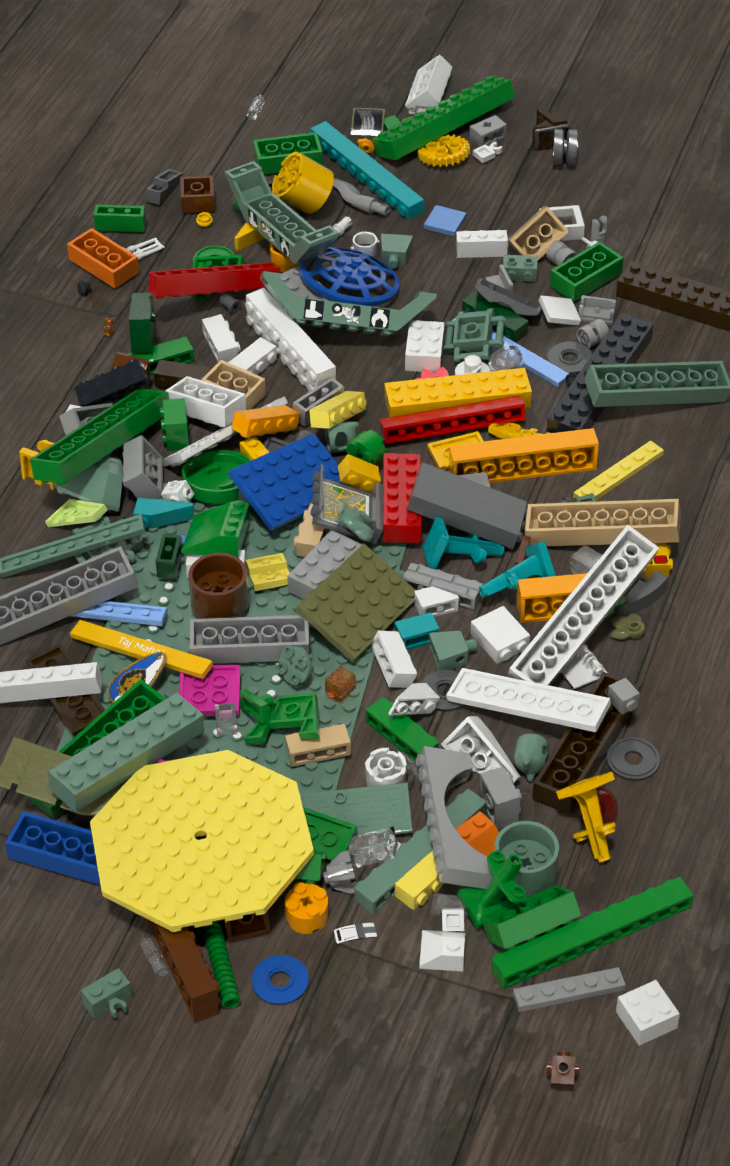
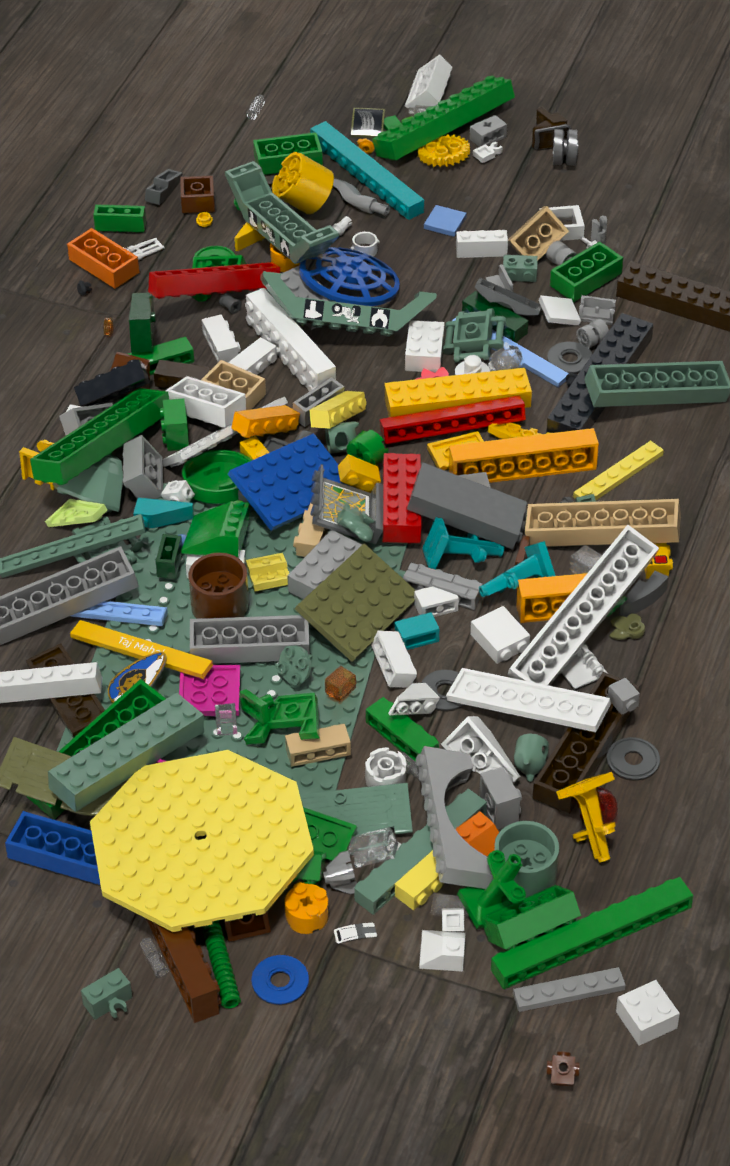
(396, 249): sand green torso -> none
(450, 649): sand green torso -> none

